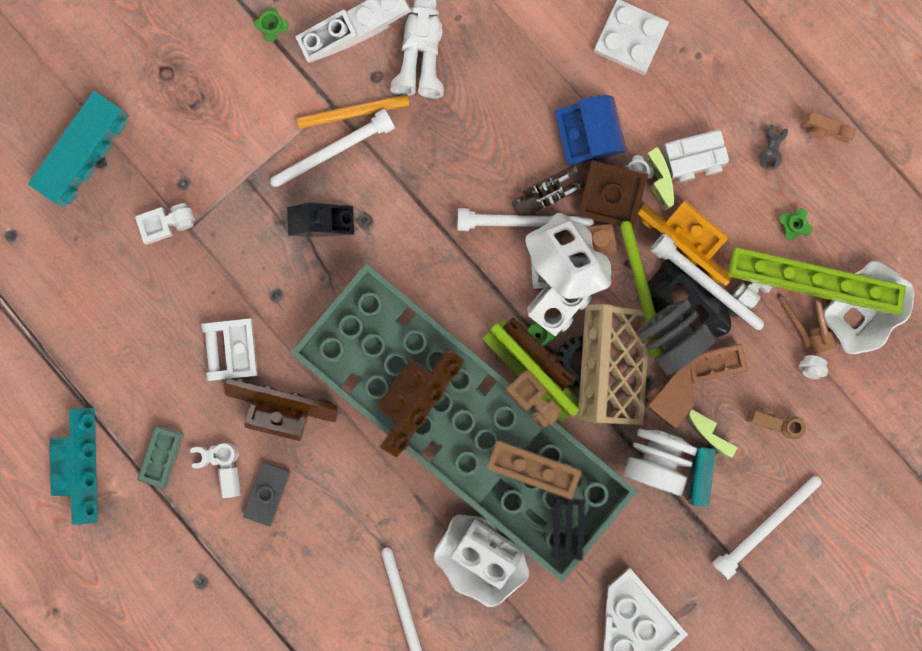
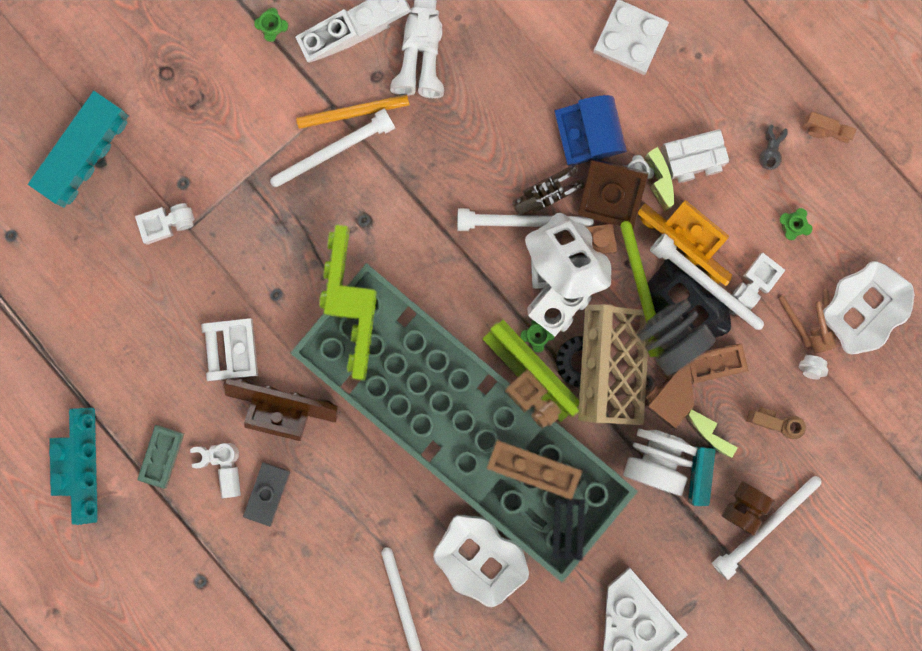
(320, 220): black slope -> none
(348, 302): none -> lime bracket
(413, 397): reddish brown bracket -> none
(487, 554): white brick -> none
(539, 355): reddish brown pin -> none
(752, 498): none -> reddish brown wheel
(817, 281): lime tile -> none

